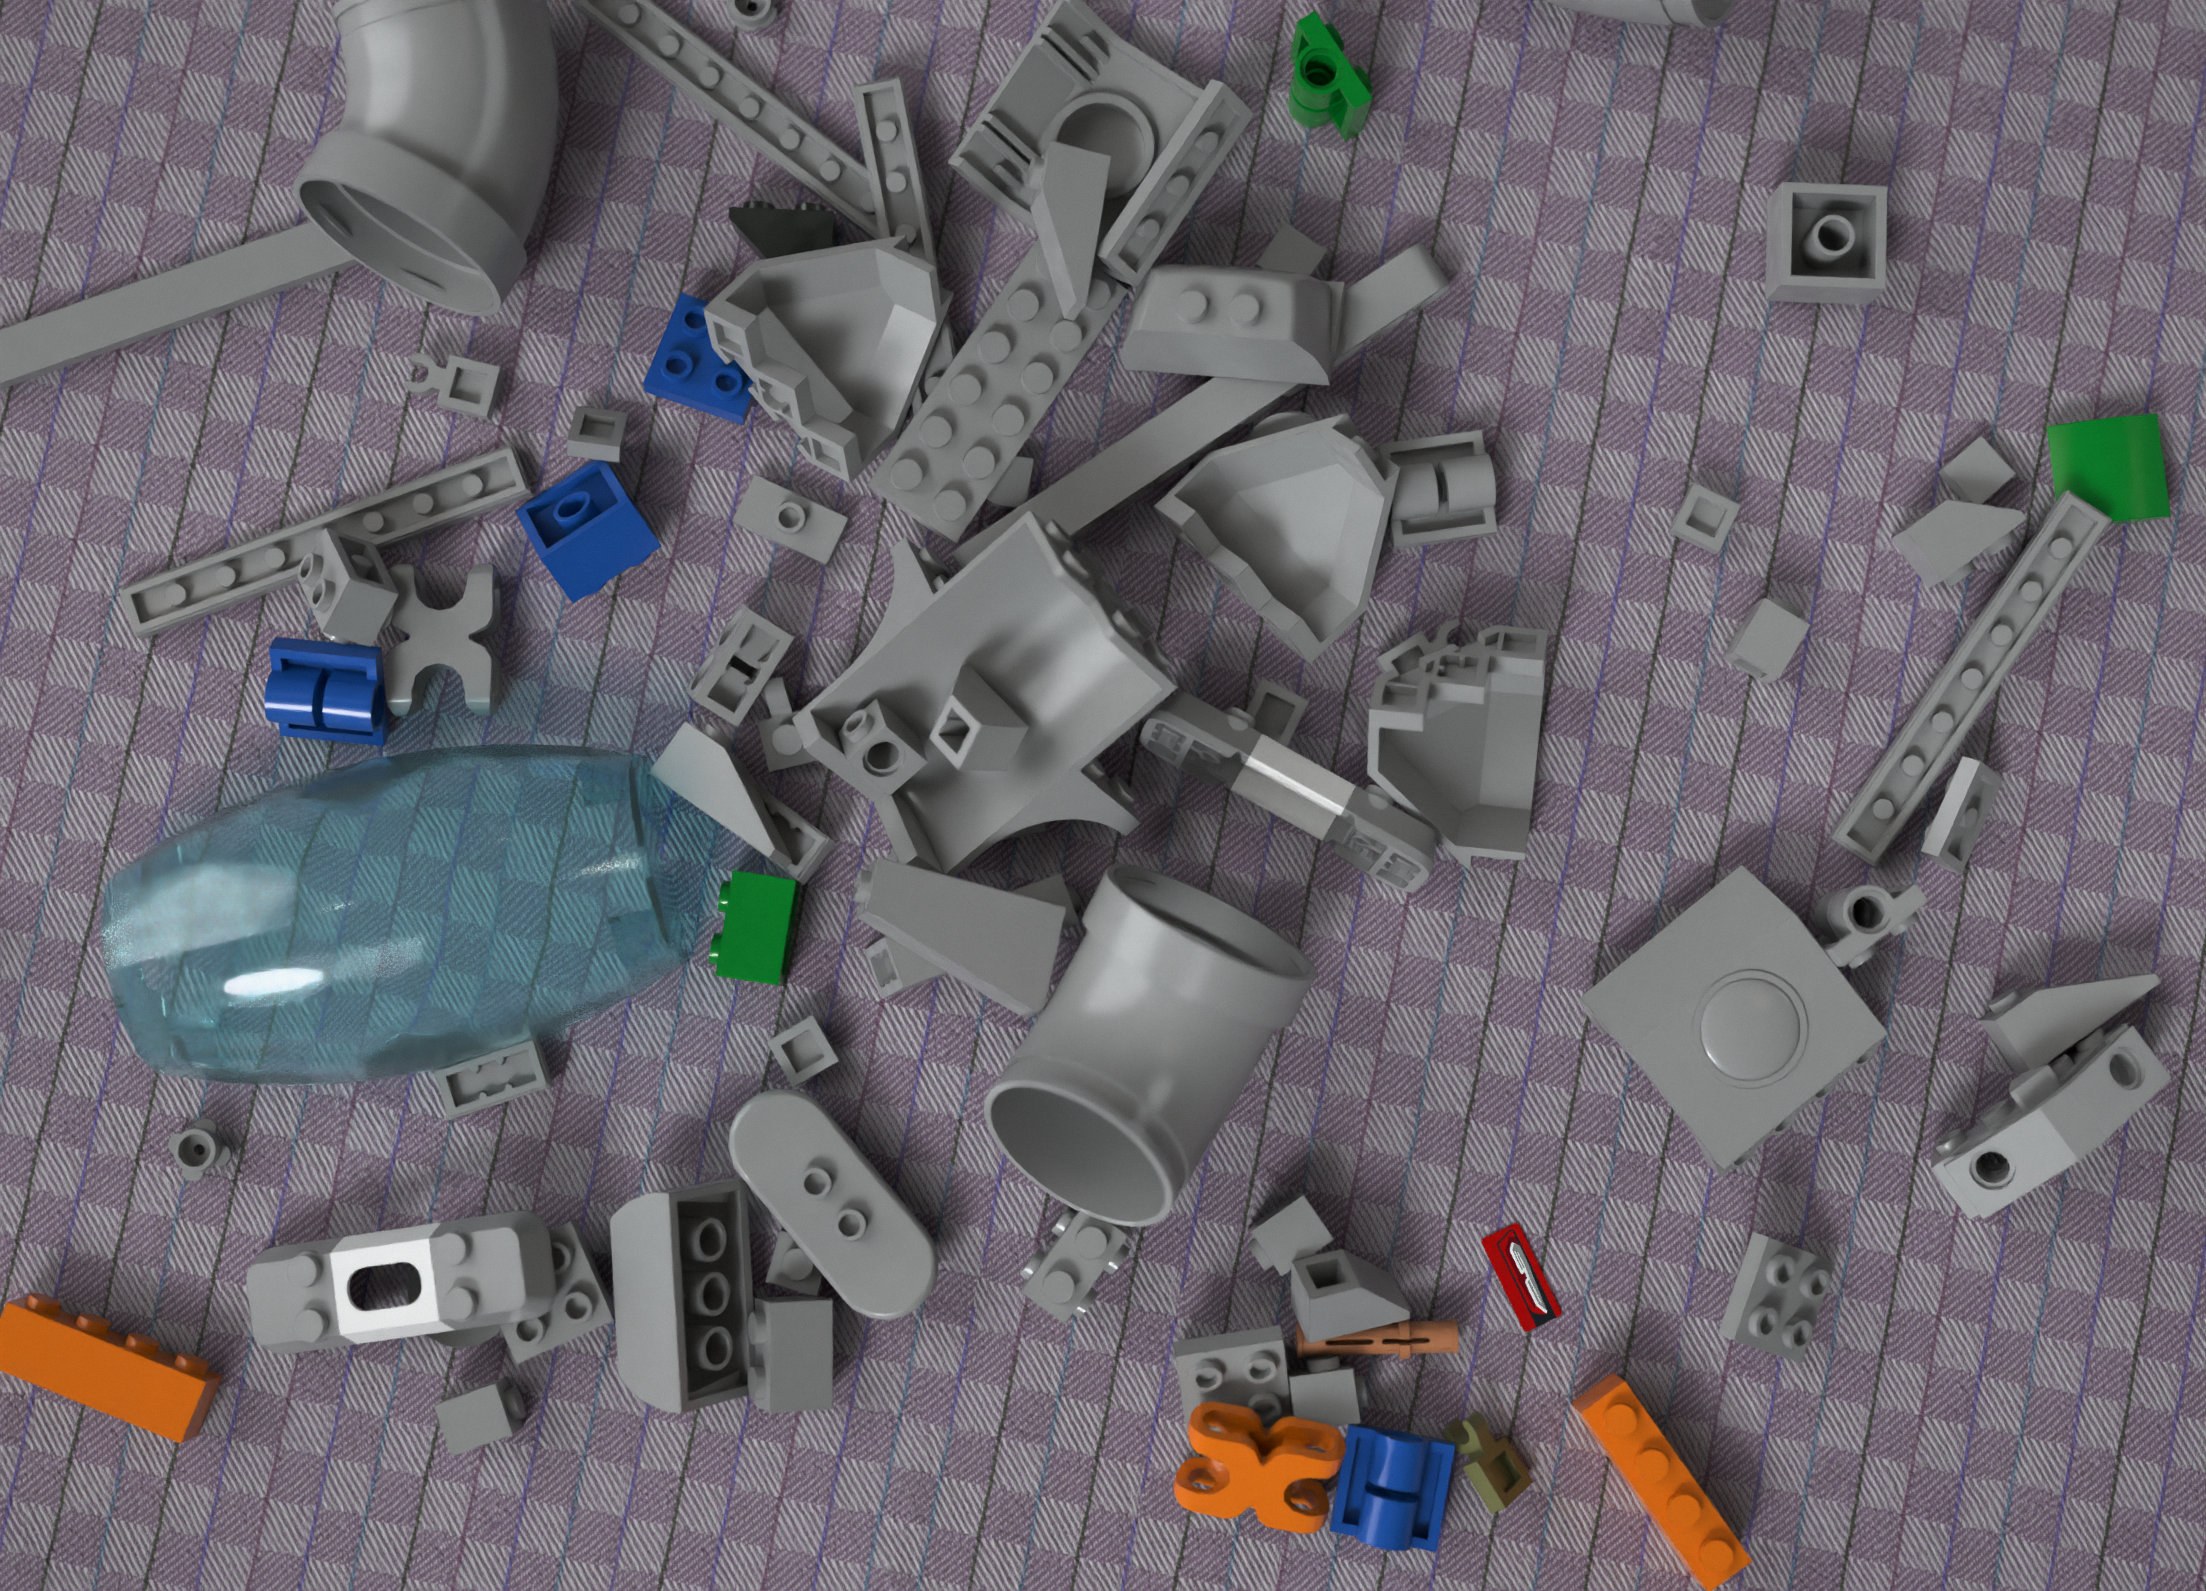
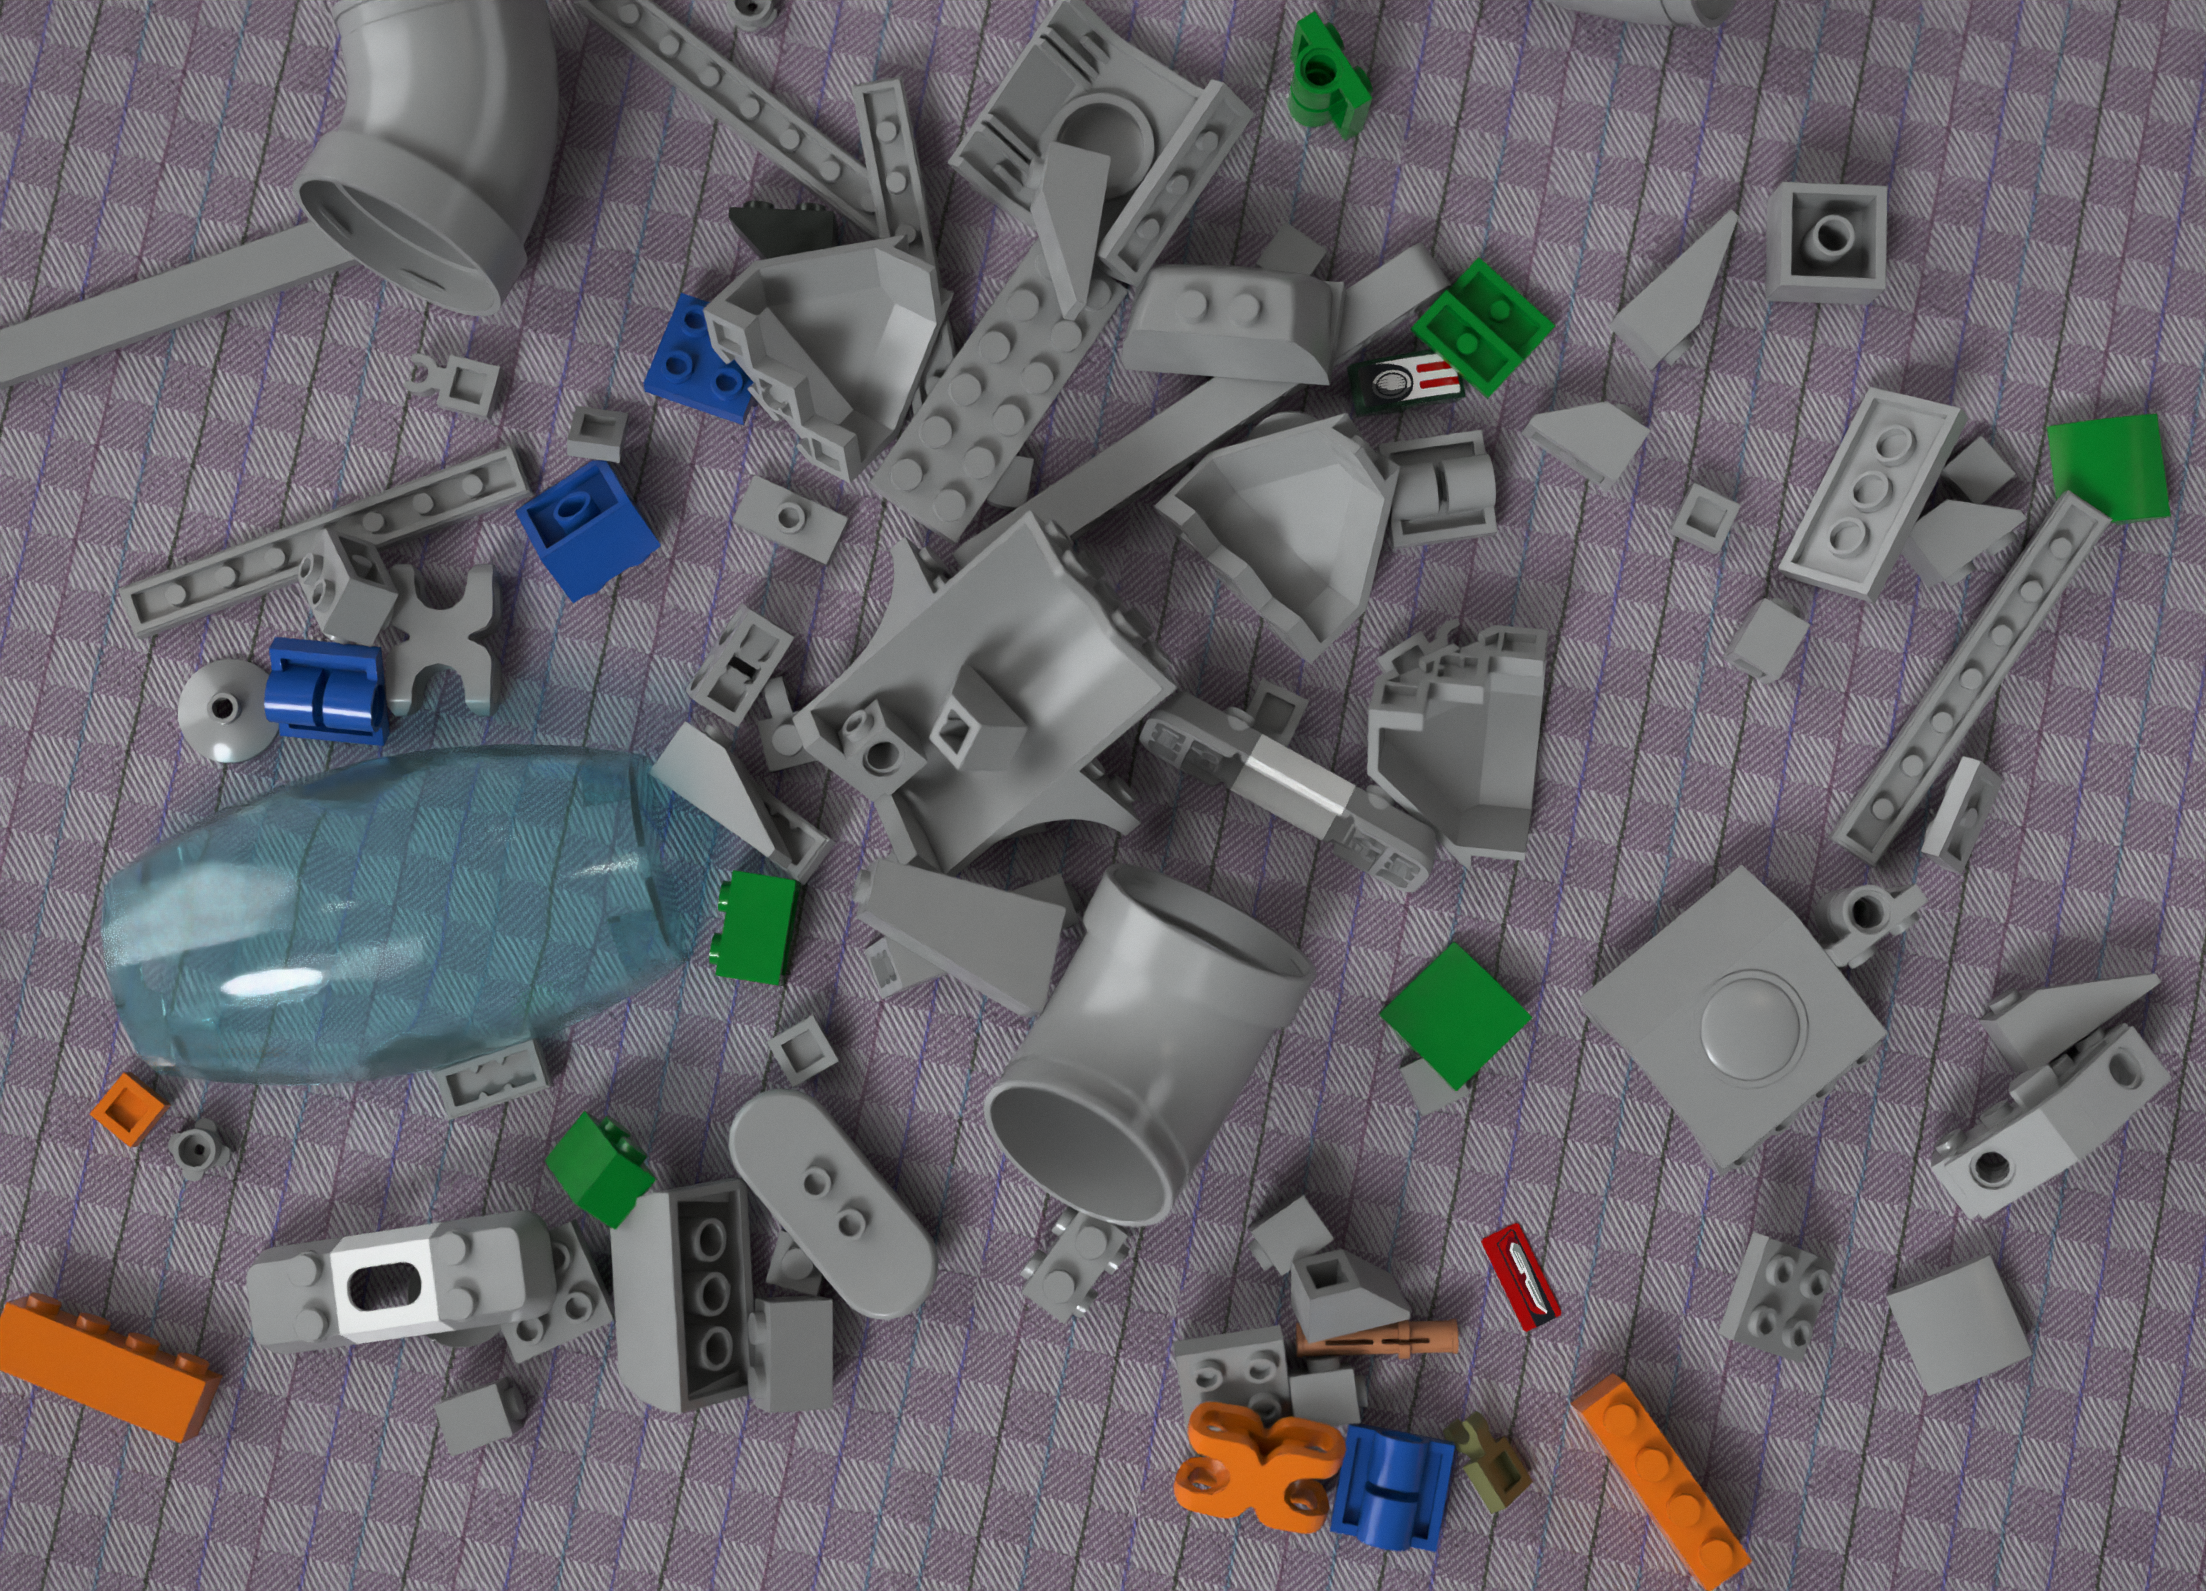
(130, 1109): none -> orange plate
(242, 733): none -> light grey dish
(601, 1168): none -> green brick
(1403, 382): none -> slope
(1428, 1088): none -> light grey tile
(1455, 1016): none -> green slope
(1483, 328): none -> green slope
(1590, 439): none -> light grey slope
(1672, 306): none -> light grey slope
(1873, 493): none -> light grey plate
(1959, 1324): none -> light grey slope

